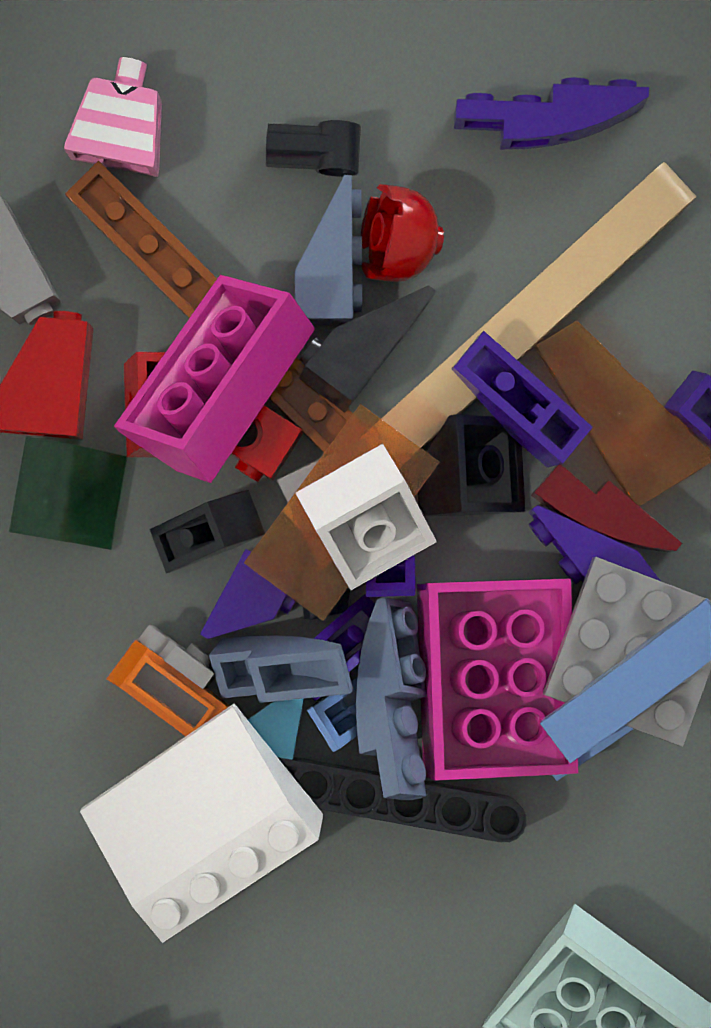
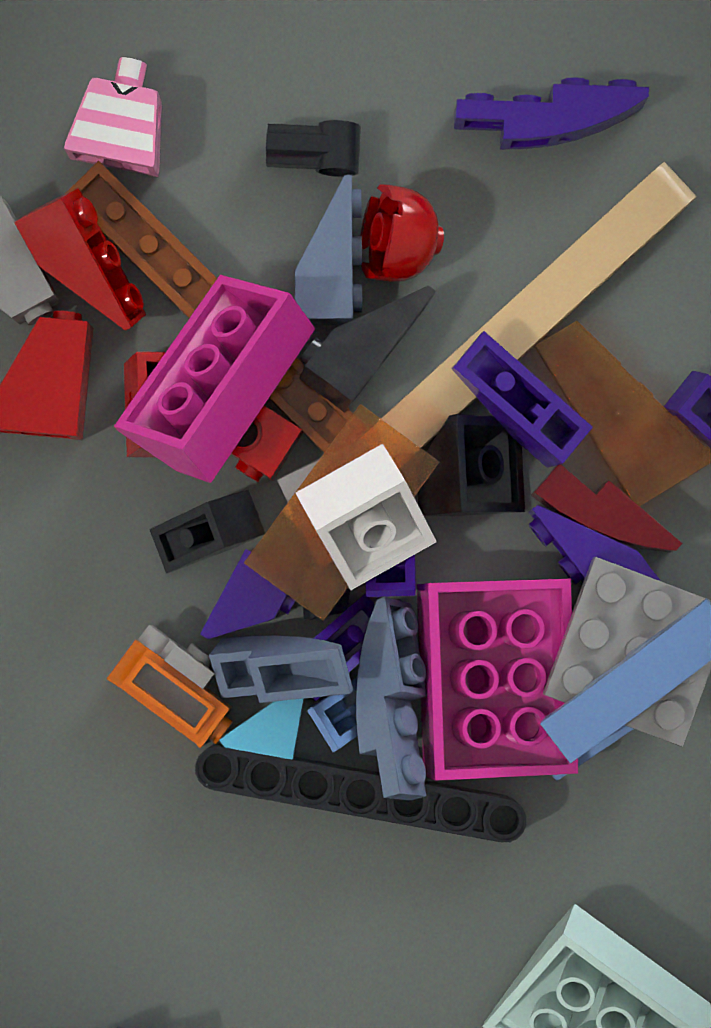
(68, 493): clear green slope -> none
(76, 253): none -> red slope
(201, 822): white slope -> none

